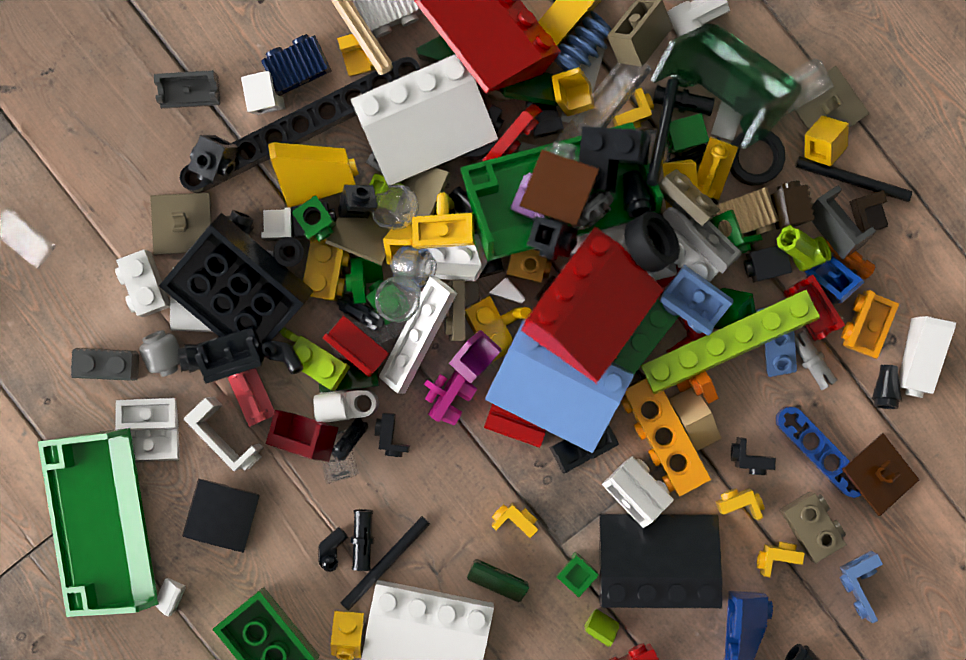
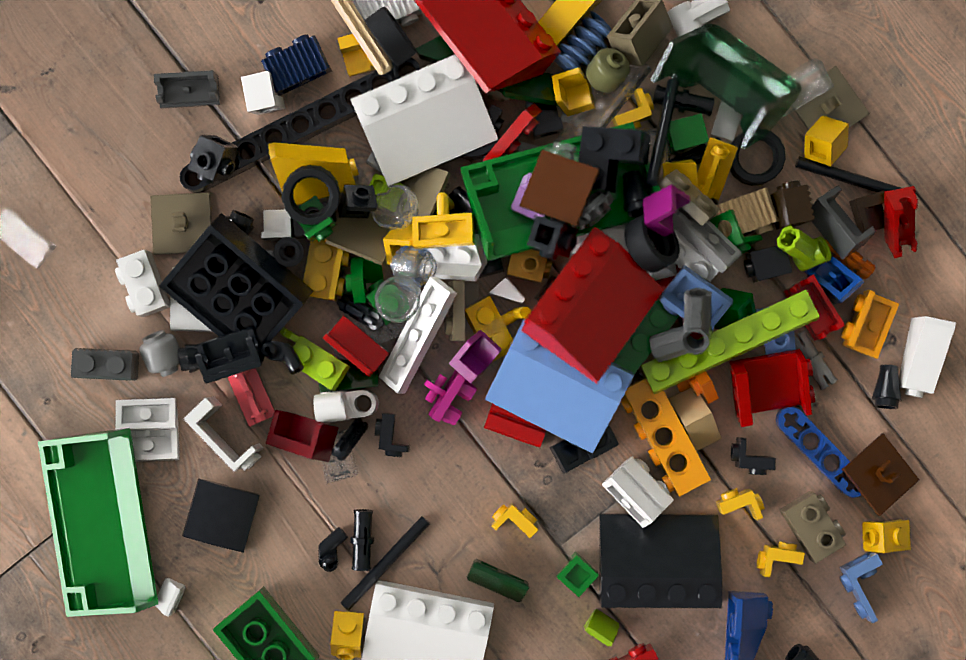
(307, 217): none -> black tyre
(390, 36): none -> black tyre
(607, 70): none -> olive head
(661, 207): none -> magenta panel
(696, 319): none -> dark grey piece
(771, 384): none -> red panel
(886, 536): none -> yellow bracket
(900, 219): none -> red hinge

